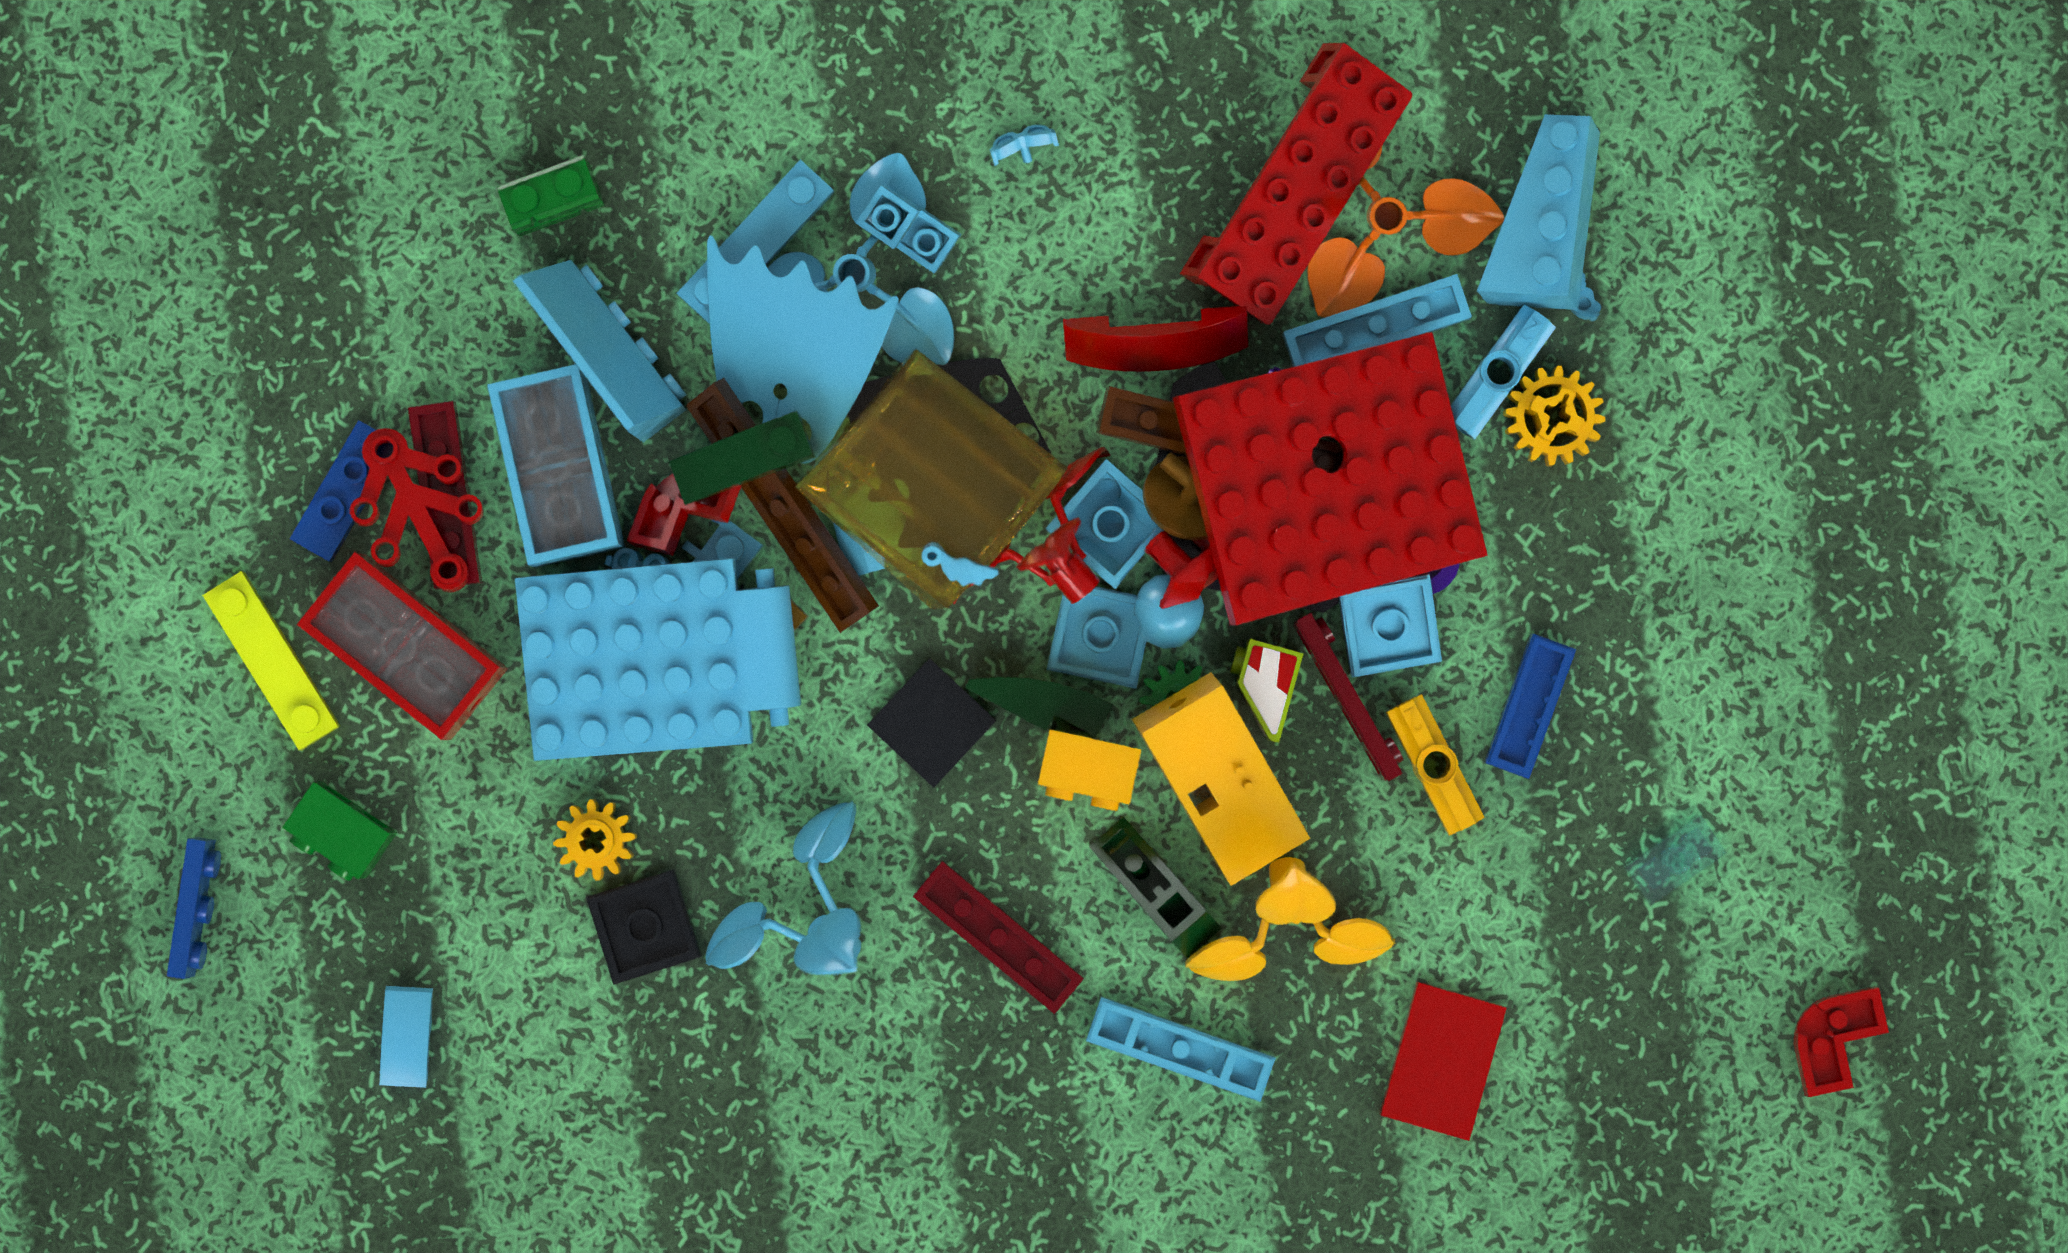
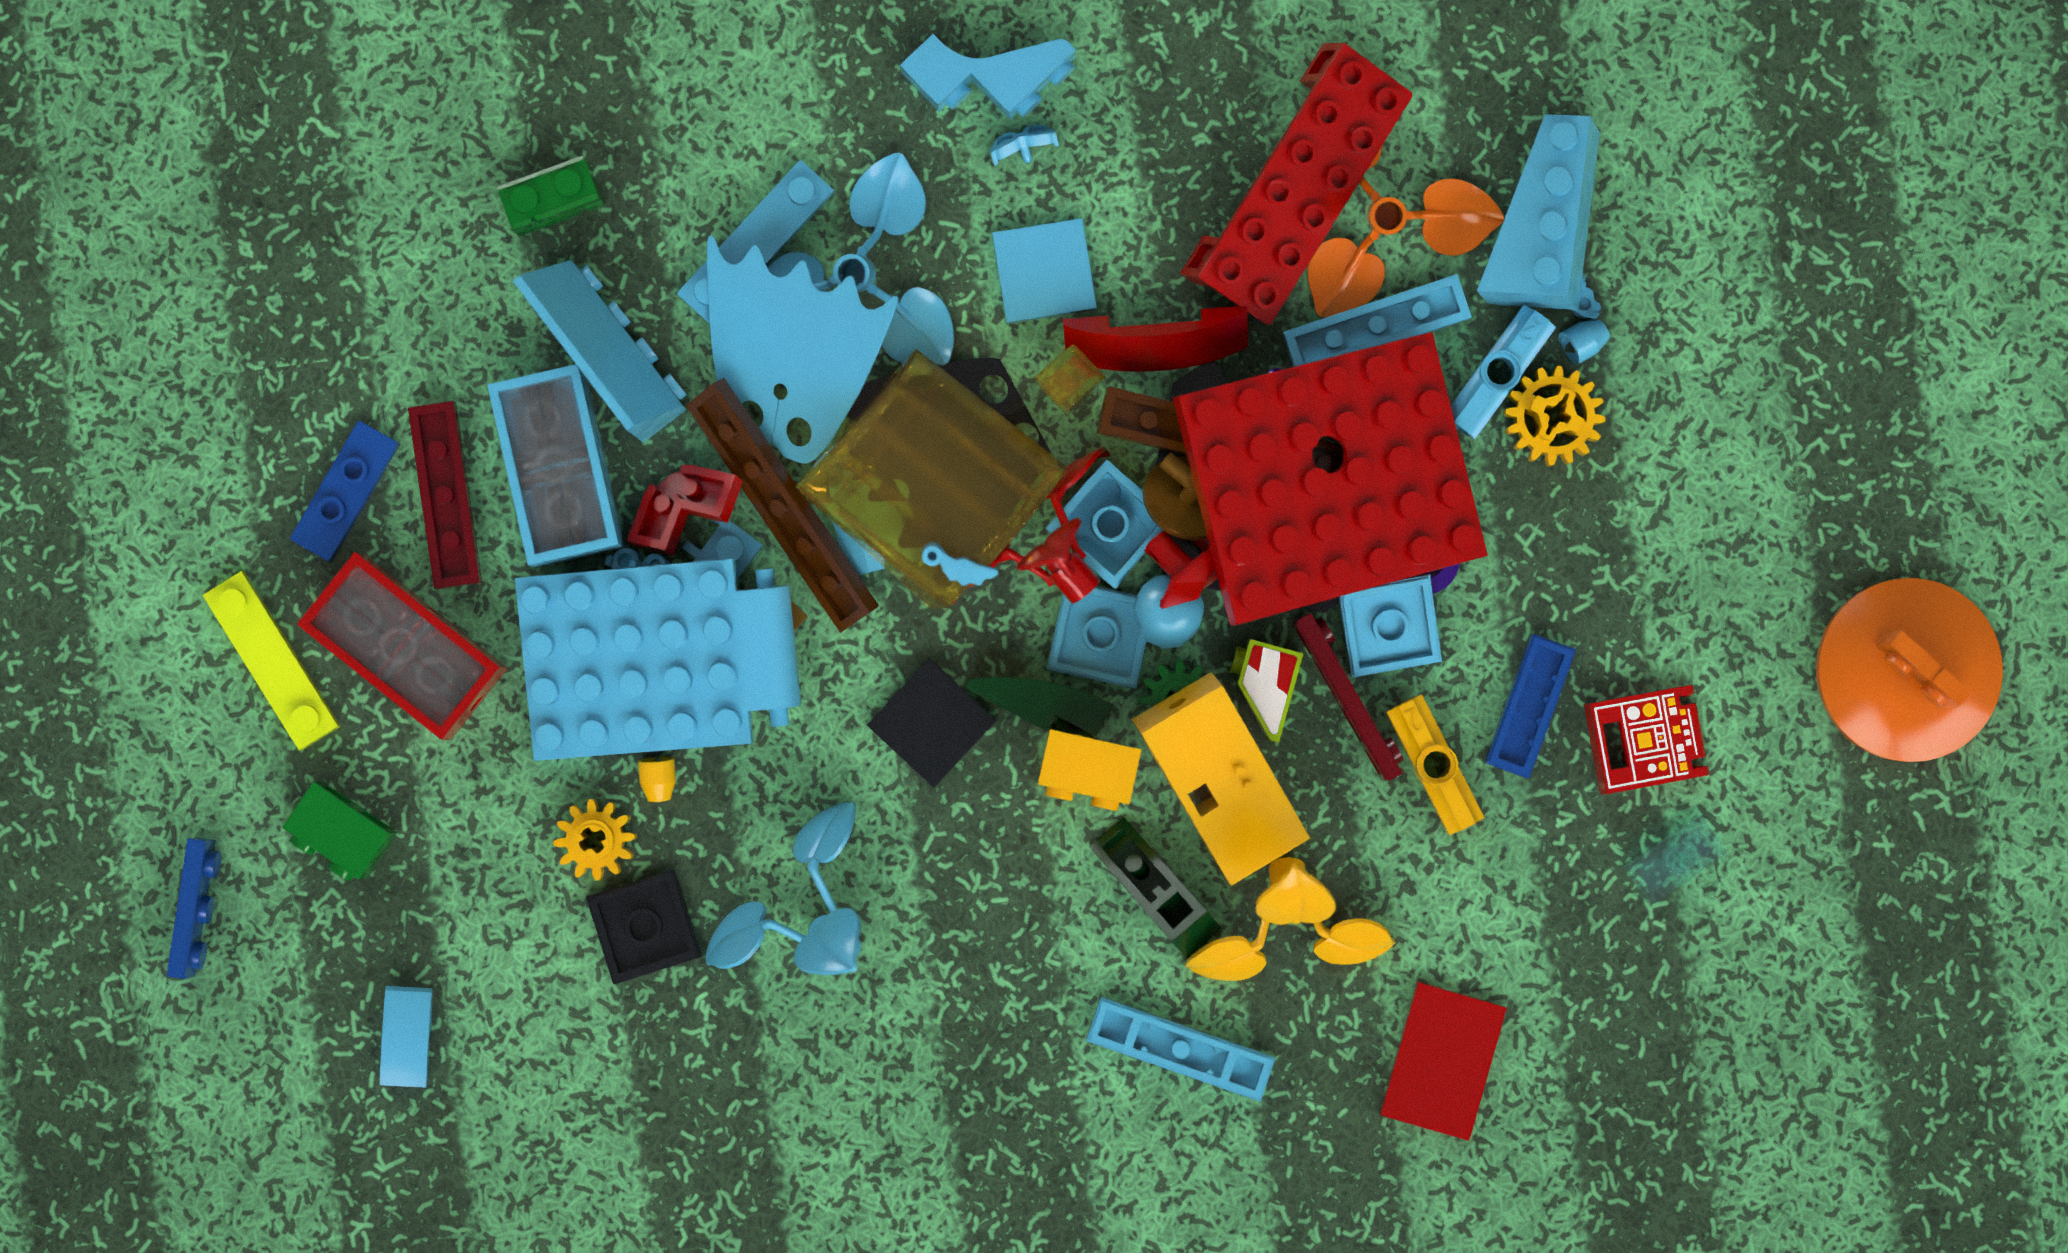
(412, 502): red plant -> none
(657, 778): none -> yellow hose
(742, 458): dark green slope -> none
(908, 228): medium azure slope -> none
(998, 937): dark red plate -> none
(1006, 79): none -> medium azure arch
(1044, 271): none -> medium azure tile
(1069, 379): none -> clear yellow brick
(1586, 338): none -> medium azure hose
(1655, 736): none -> red container
(1822, 1034): red plate -> none
(1909, 670): none -> orange bracket

